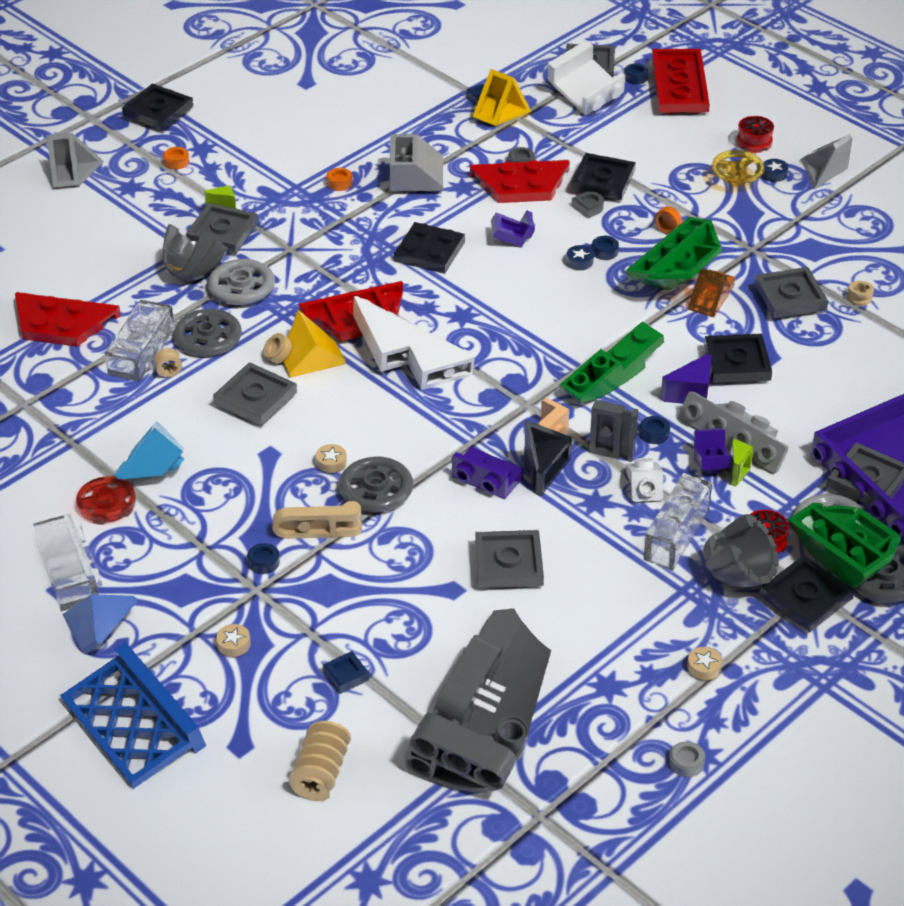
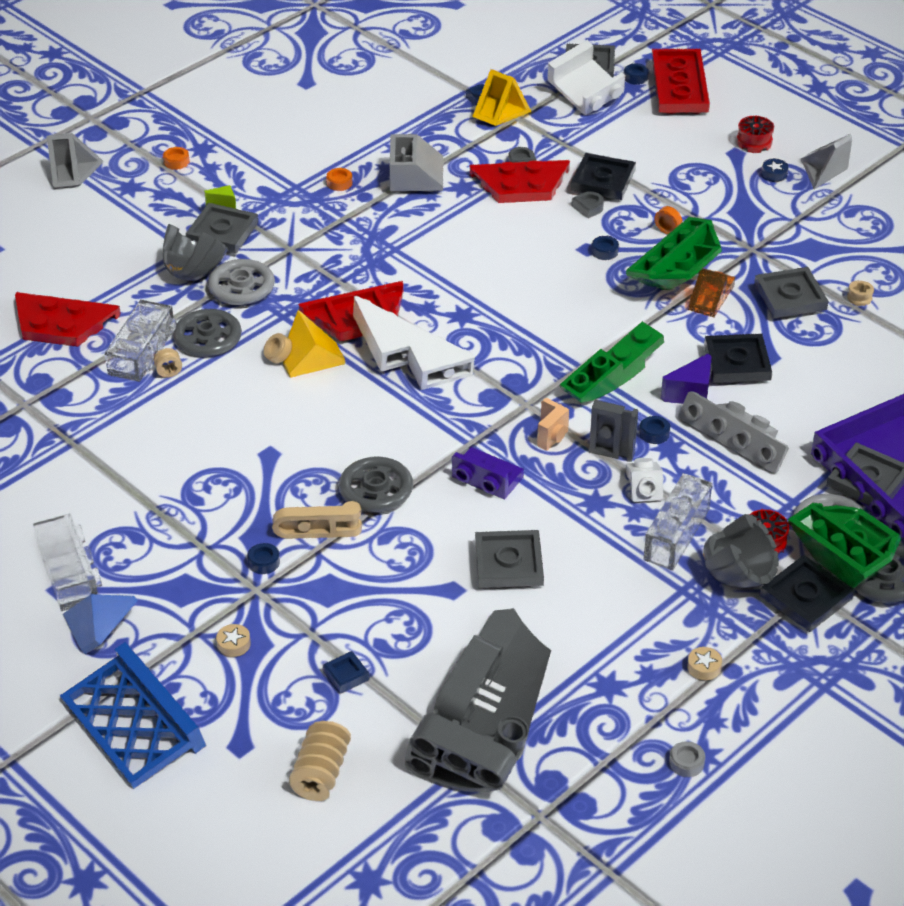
(106, 503): clear red wheel -> none
(152, 455): dark azure slope -> none
(157, 106): black plate -> none
(255, 393): dark grey plate -> none
(331, 458): tan tile -> none
(429, 247): black plate -> none
(512, 230): dark purple bracket -> none
(545, 455): black slope -> none
(580, 257): dark blue tile -> none
(711, 450): dark purple bracket -> none
(736, 171): clear yellow piece -> none
(741, 461): lime slope -> none

